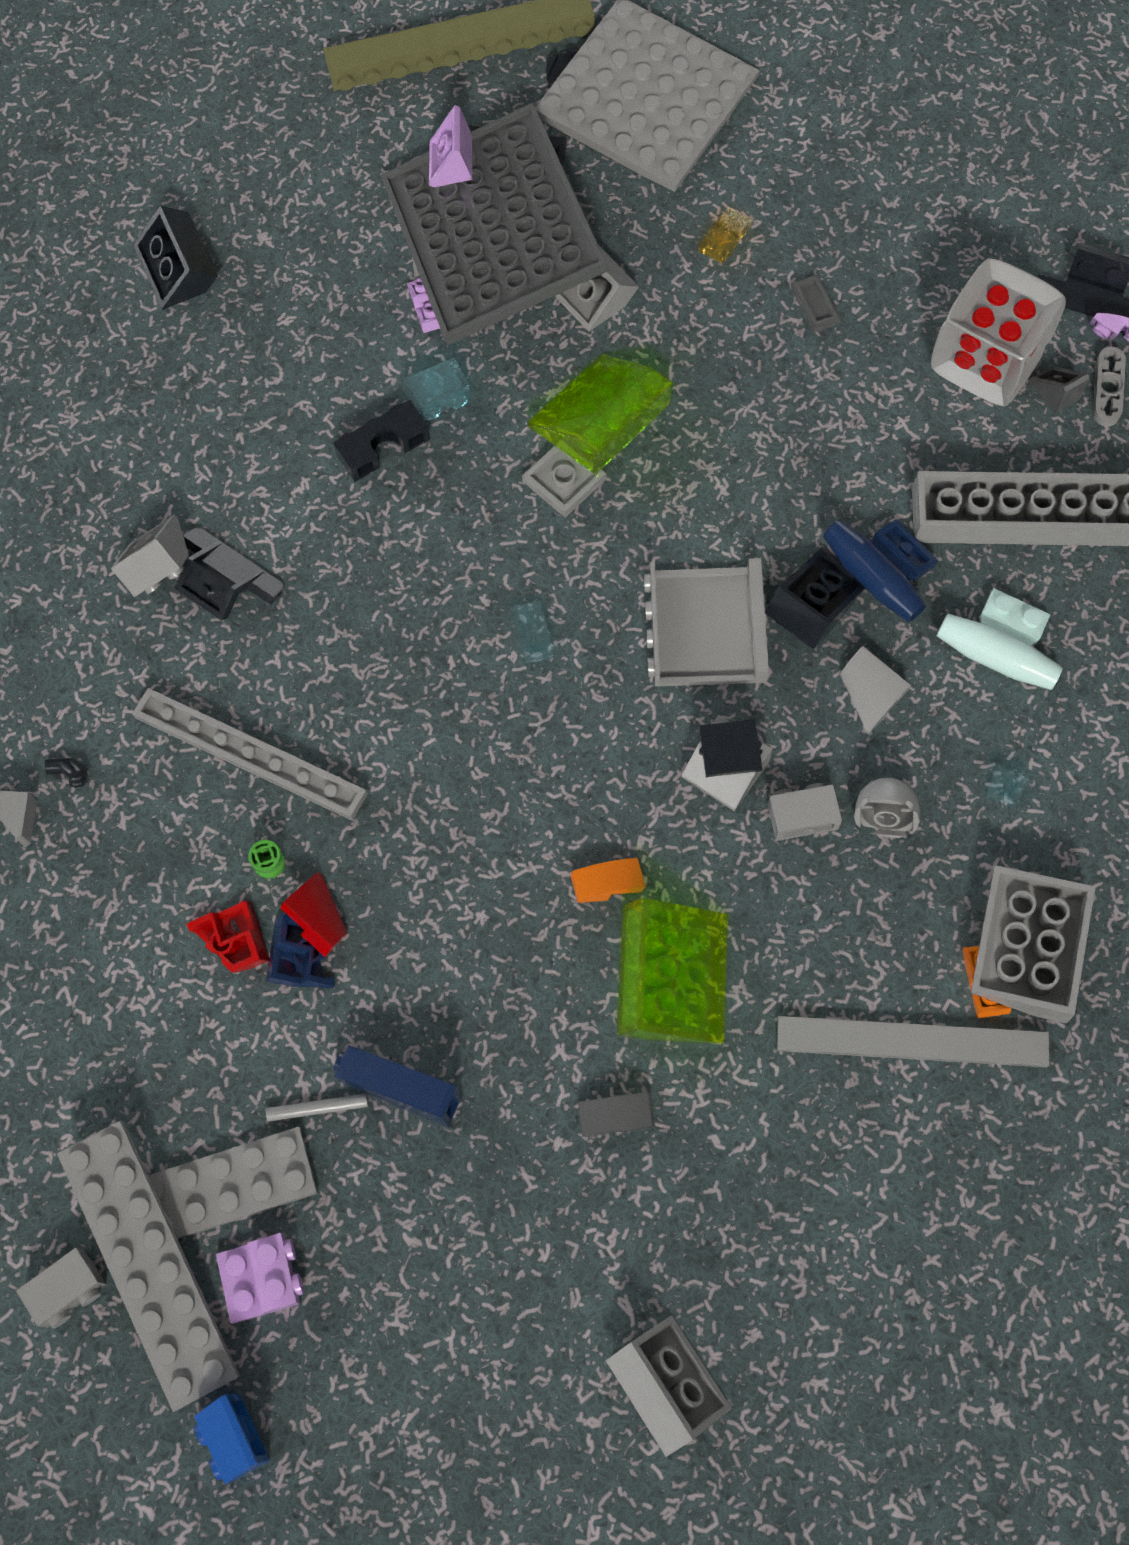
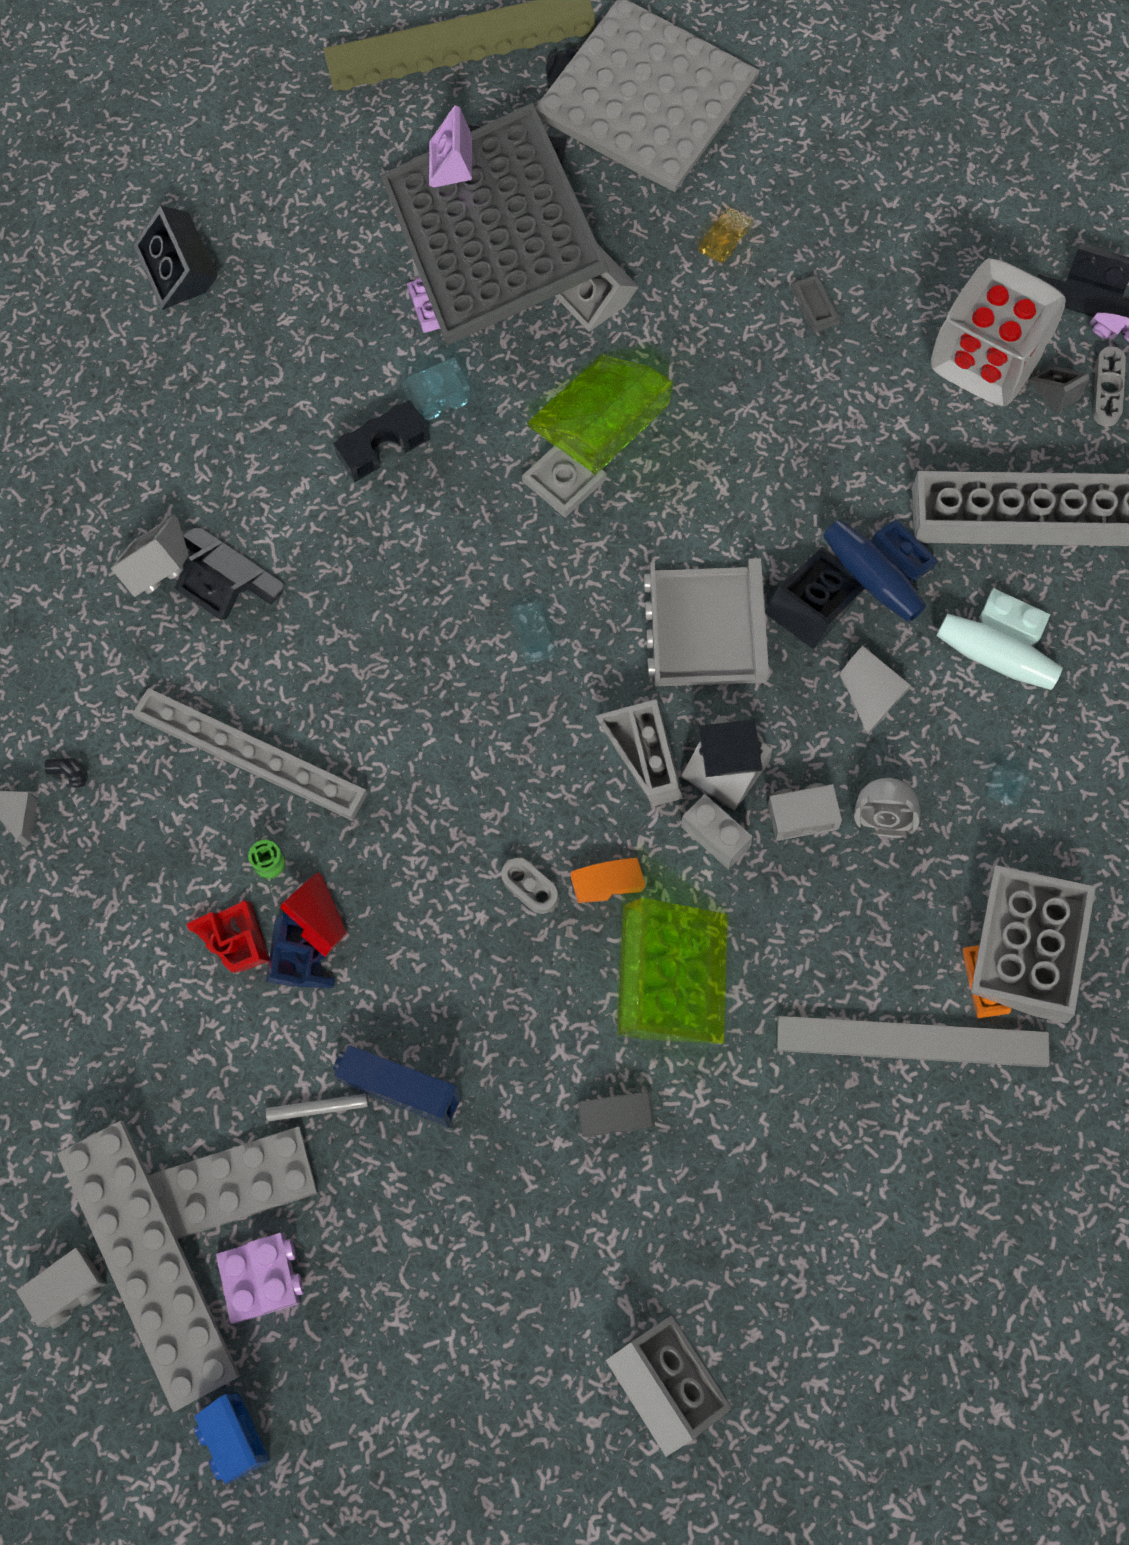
(531, 885): none -> light grey plate
(644, 747): none -> light grey wedge
(716, 831): none -> light grey brick

